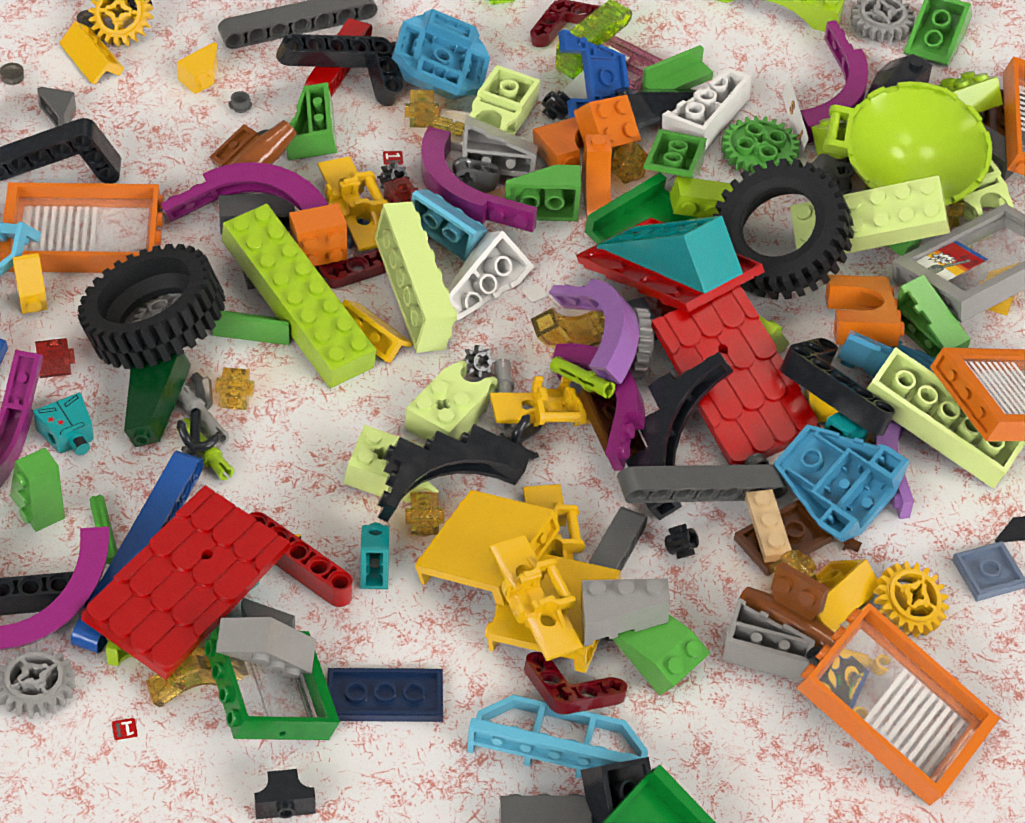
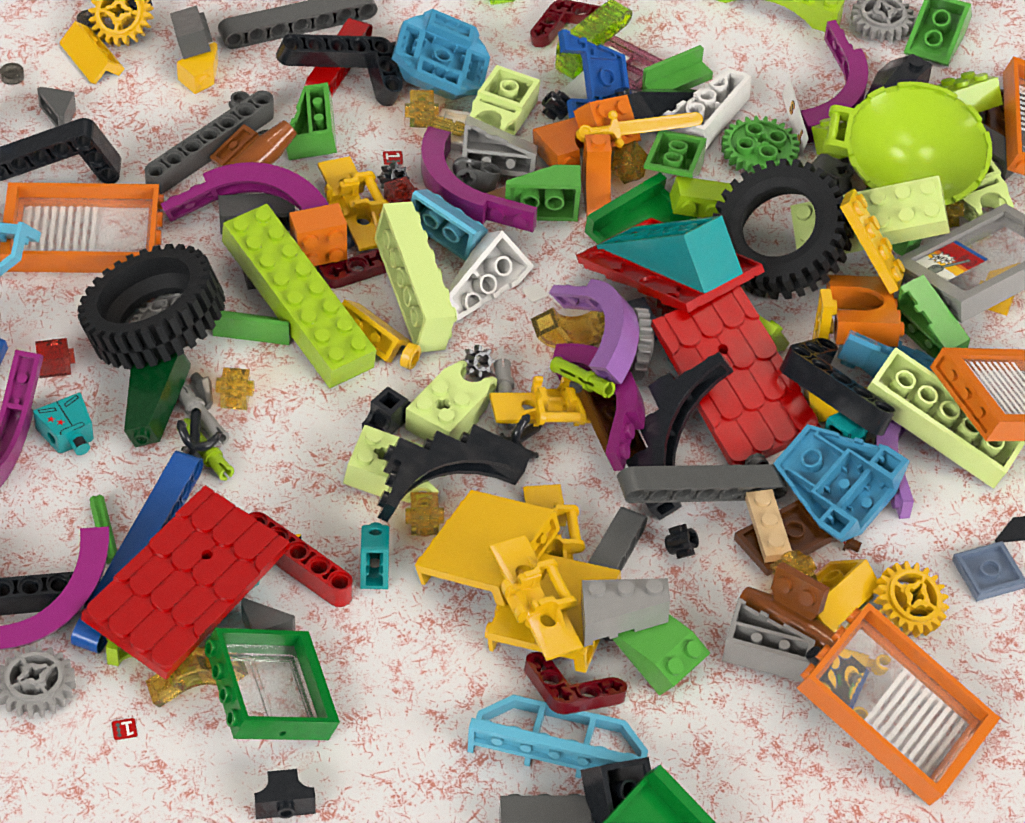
(29, 283): yellow slope -> none
(38, 489): bright green wedge -> none
(191, 31): none -> dark grey brick
(197, 148): none -> dark grey beam
(267, 644): light grey wedge -> none
(387, 411): none -> black brick
(387, 694): dark blue tile -> none
(410, 356): none -> yellow tile
(618, 129): none -> yellow sword
(825, 309): none -> yellow plate
(876, 247): none -> yellow plate

